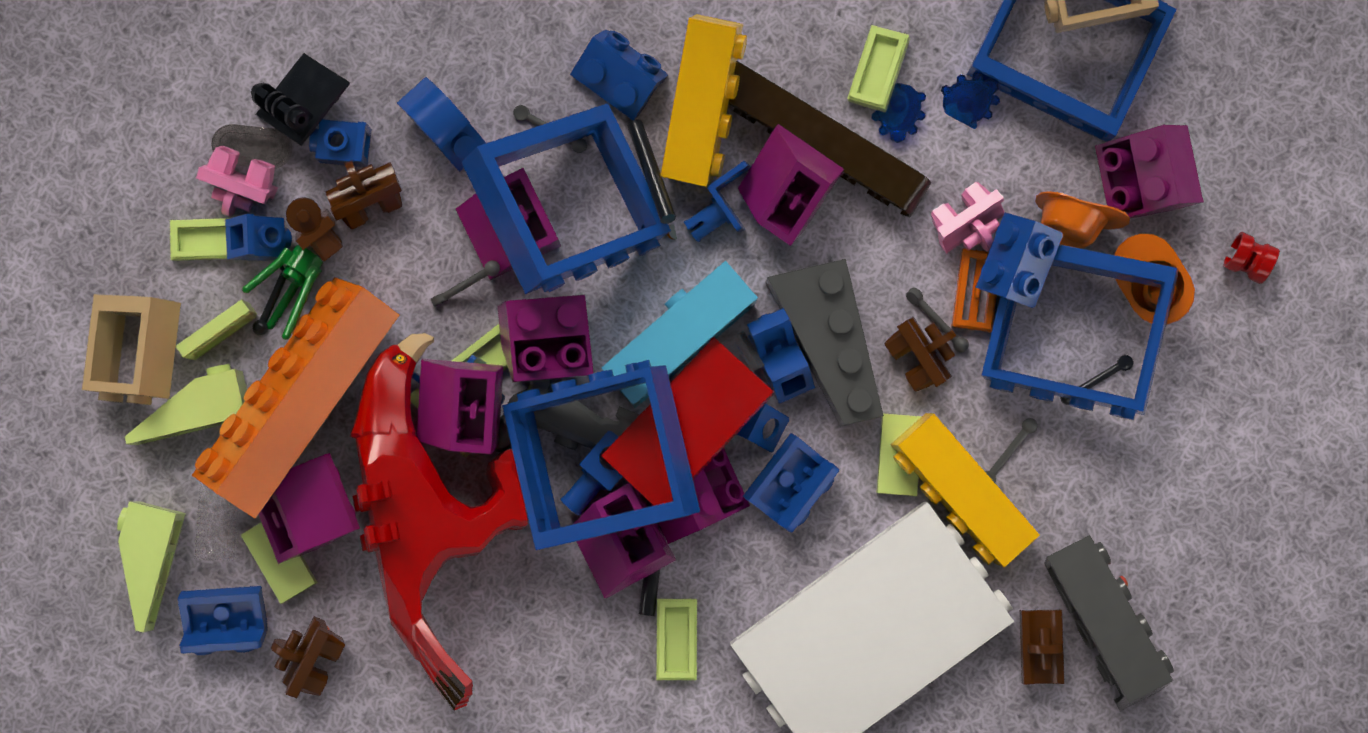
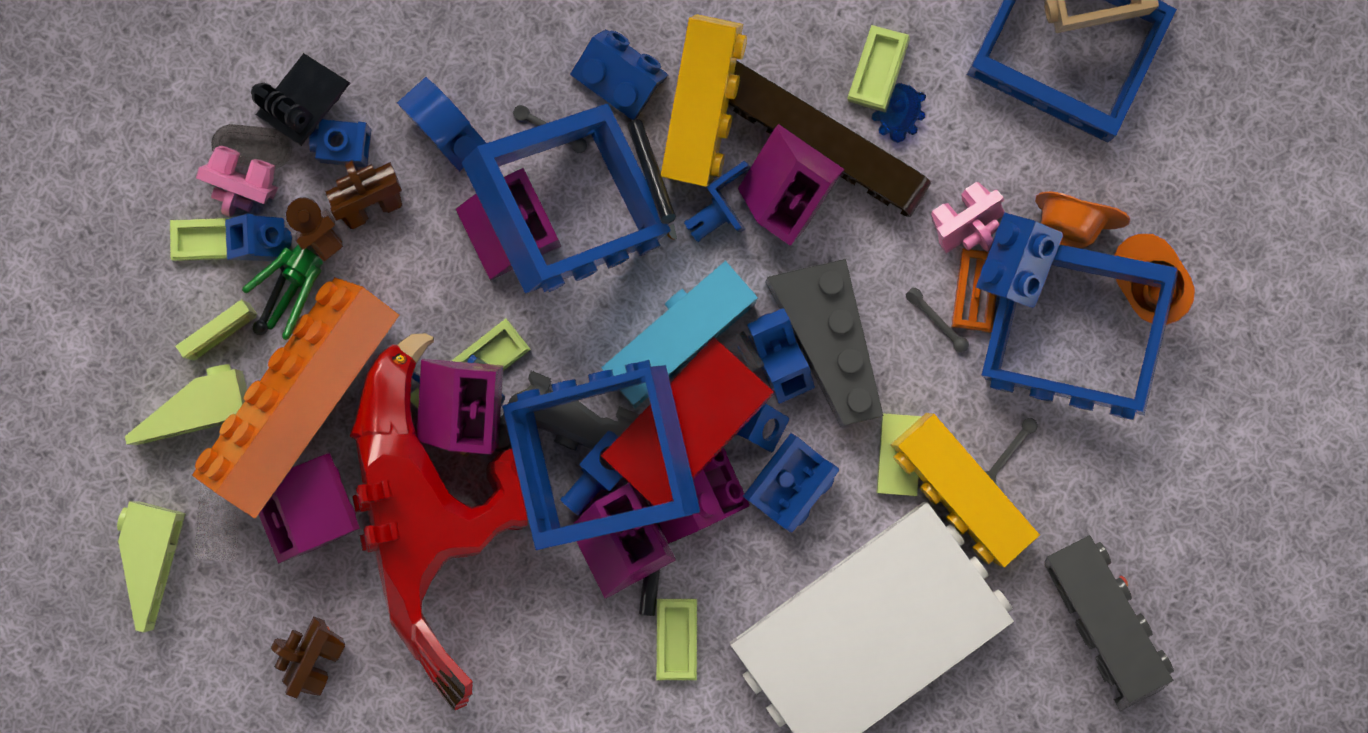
(154, 348): tan window -> none
(222, 620): blue bracket -> none
(285, 578): yellowish green tile -> none
(491, 268): dark grey hinge -> none
(545, 338): magenta slope -> none
(912, 338): reddish brown hips -> none
(970, 99): clear blue piece -> none
(1041, 647): reddish brown hips -> none
(1123, 363): black hinge -> none
(1150, 171): magenta slope -> none
(1252, 258): red wheel -> none

